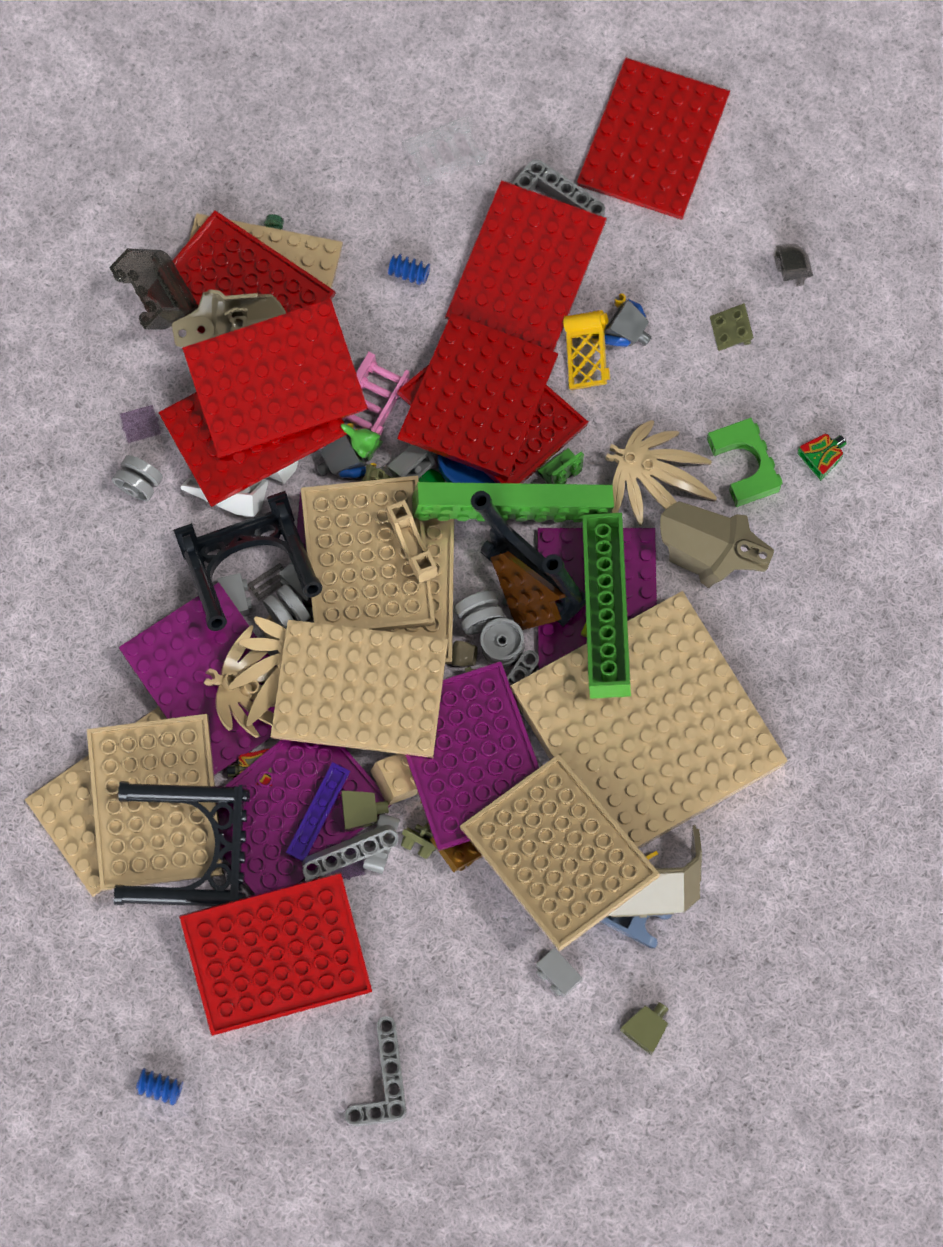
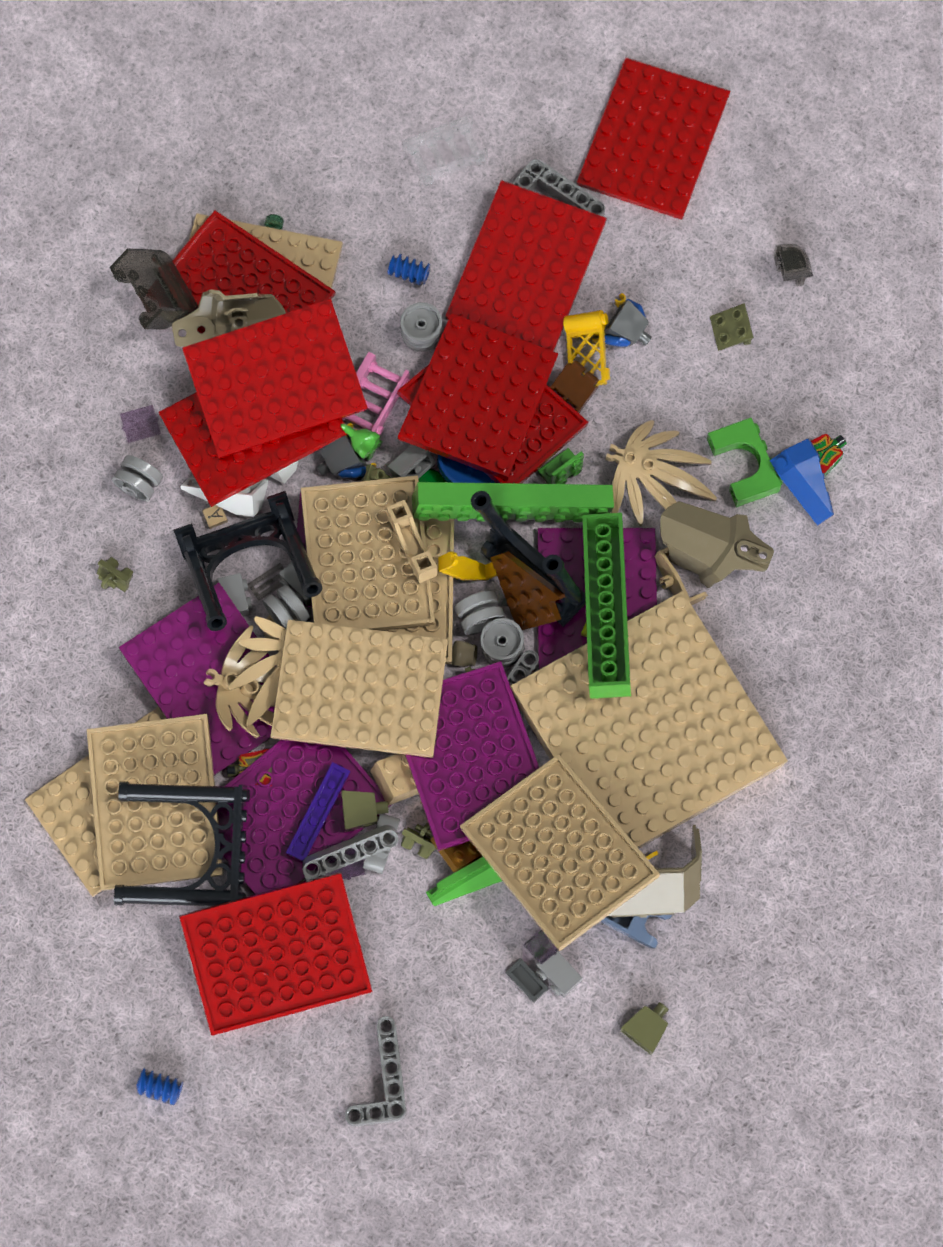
(112, 577): none -> olive hips
(214, 516): none -> tan tile
(421, 327): none -> light grey wheel
(465, 568): none -> yellow piece
(466, 880): none -> bright green wedge
(527, 980): none -> dark grey tile
(541, 947): none -> clear purple piece
(575, 386): none -> reddish brown plate
(672, 578): none -> tan piece
(802, 474): none -> blue wedge

